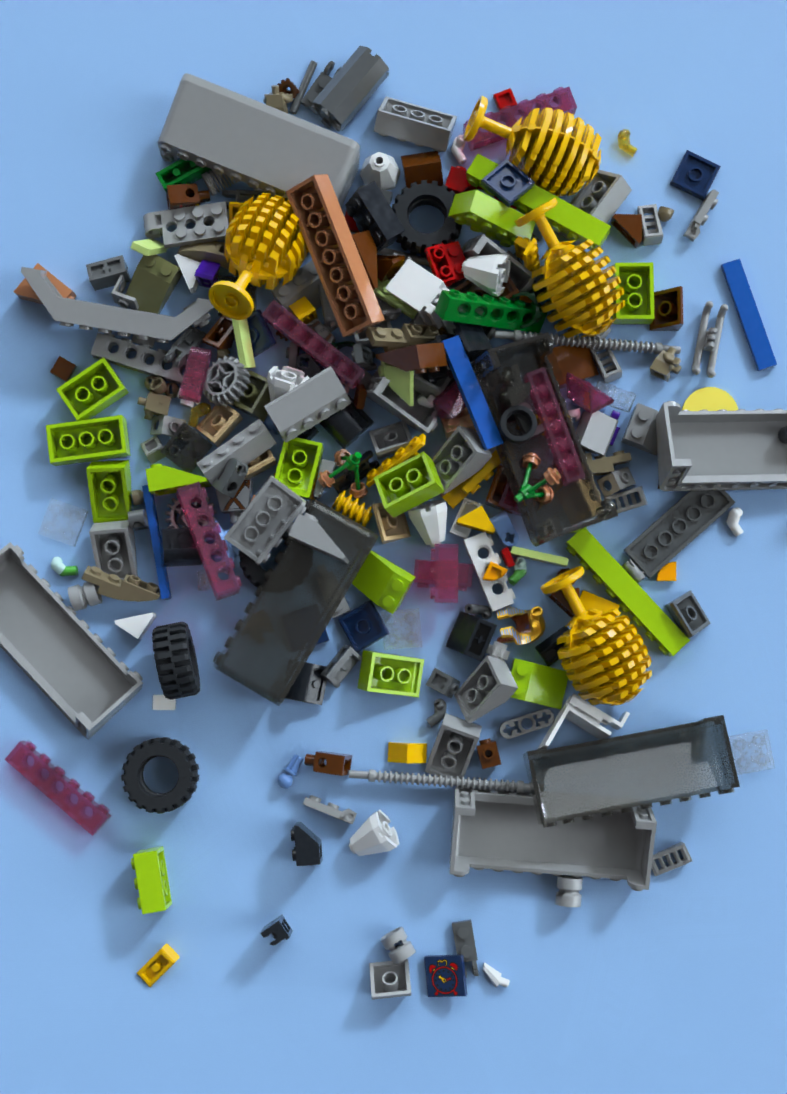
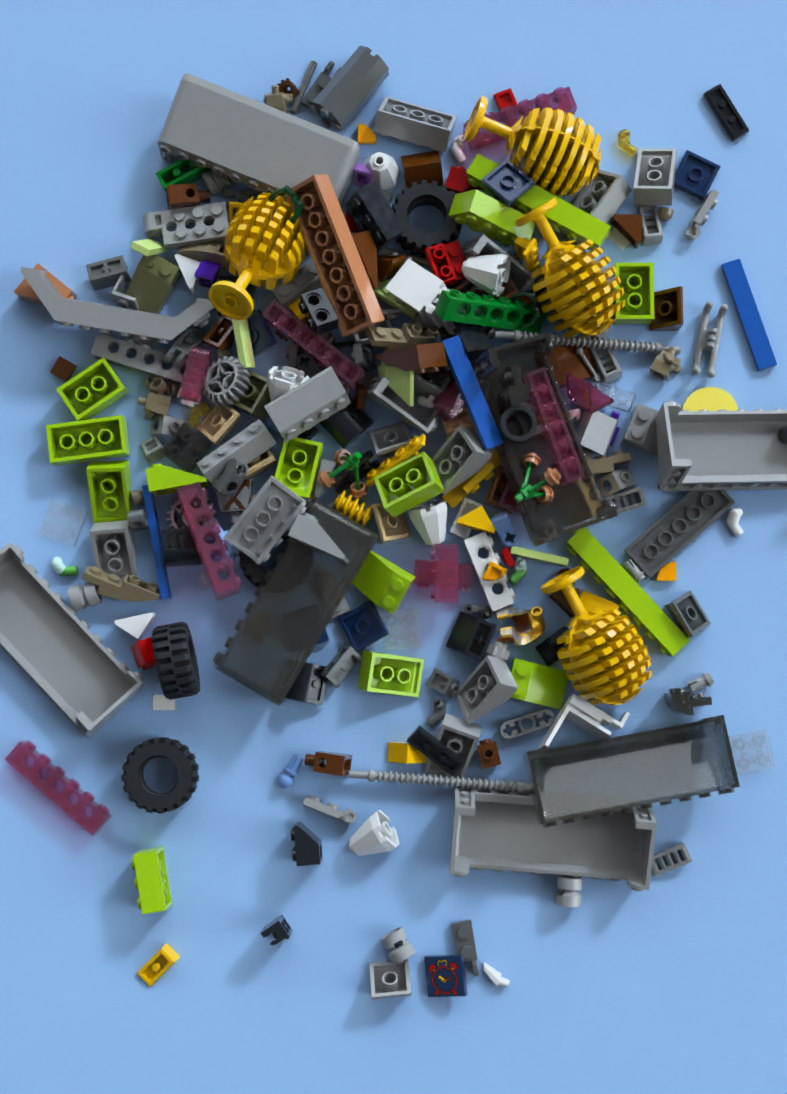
(143, 653): none -> red brick
(298, 204): none -> dark green cap
(322, 310): none -> black brick
(362, 175): none -> medium lavender slope
(366, 135): none -> light orange tile
(435, 750): none -> black tile
(596, 377): none -> light grey hinge
(616, 237): none -> white sticker
(654, 176): none -> light grey slope
(683, 701): none -> clear smoke brick
(701, 682): none -> light grey pin
(726, 112): none -> black tile

